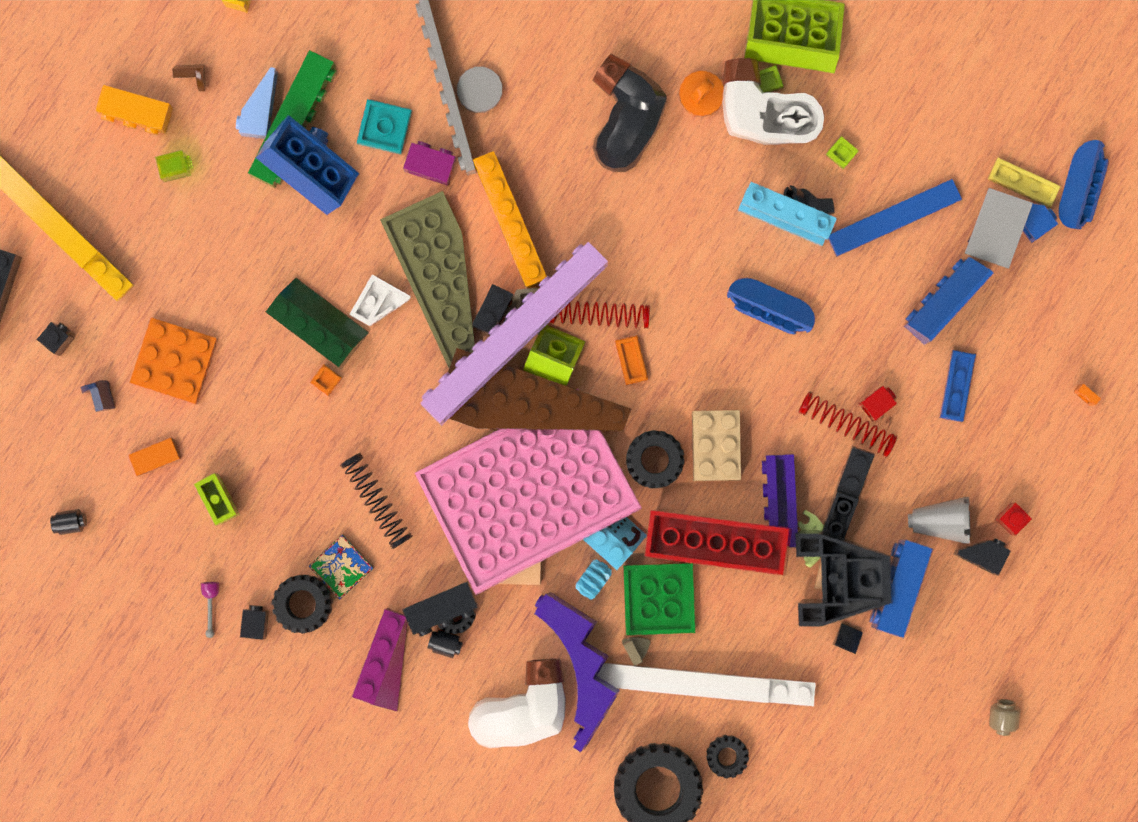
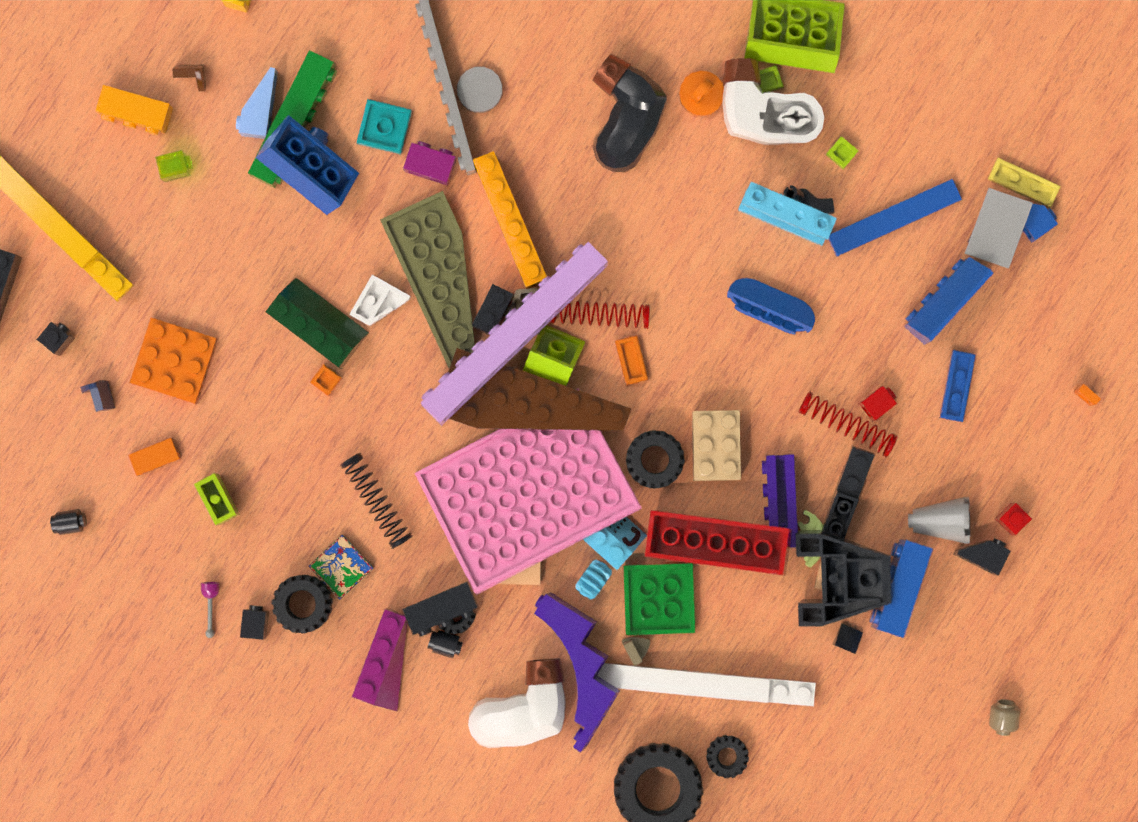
(1083, 185): blue brick -> none

